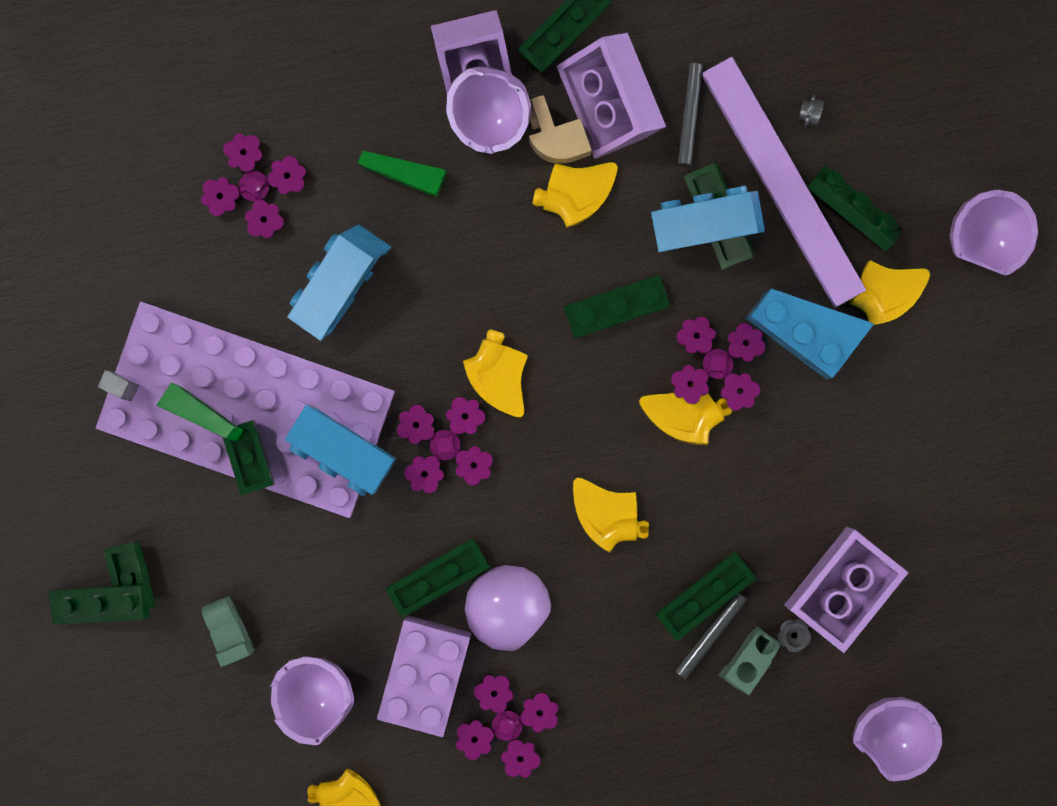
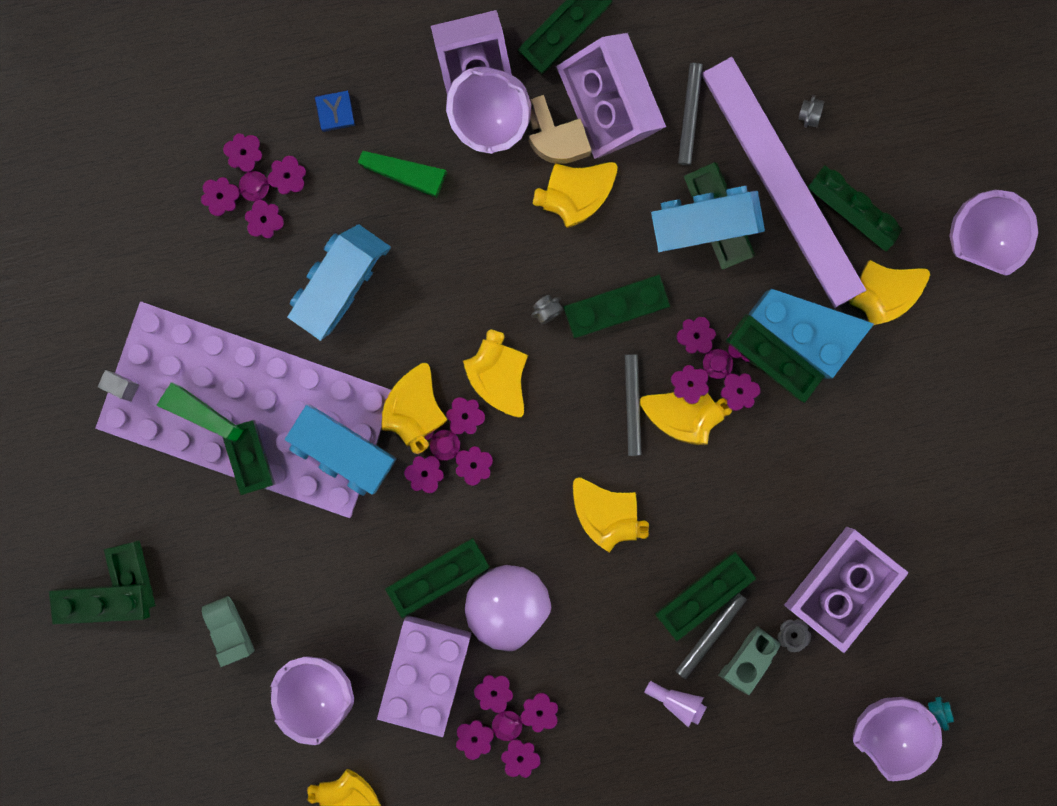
(335, 111): none -> blue tile
(413, 409): none -> yellow arm
(547, 309): none -> flat silver plate
(633, 405): none -> dark grey piece
(682, 705): none -> lavender cone
(774, 358): none -> dark green plate
(941, 712): none -> teal plate

